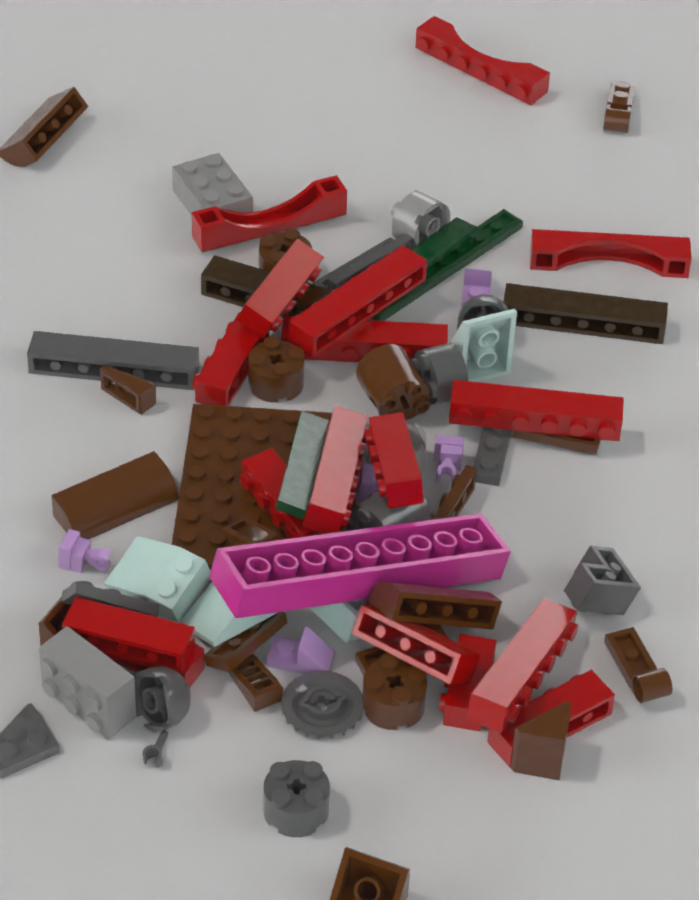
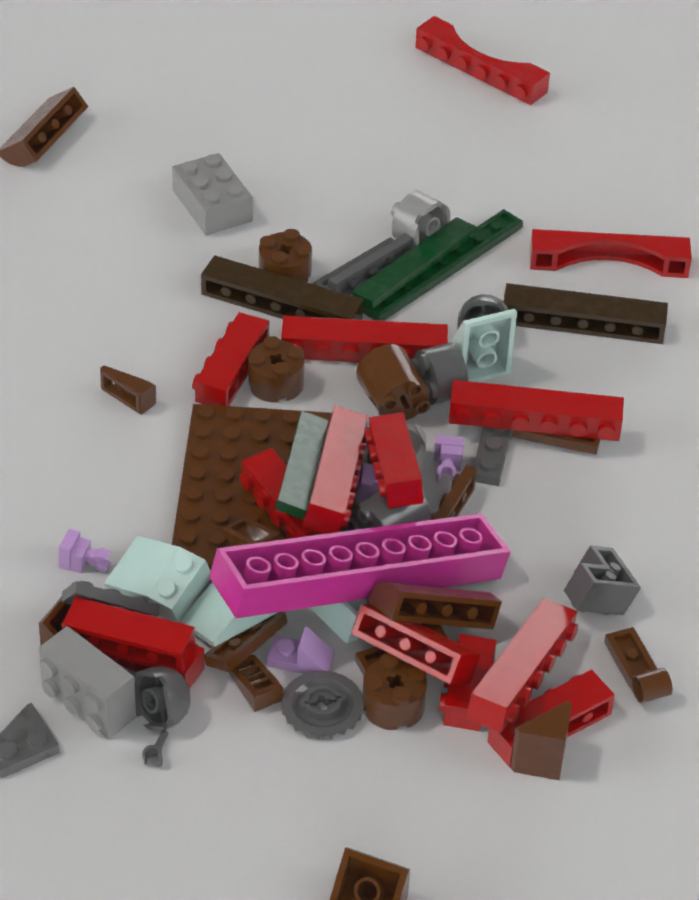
(84, 356): dark grey brick -> none
(115, 496): reddish brown brick -> none
(280, 289): red brick -> none
(296, 797): dark grey brick -> none
(317, 202): red arch -> none
(357, 301): red brick -> none
(476, 283): lavender slope -> none
(619, 107): reddish brown plate -> none

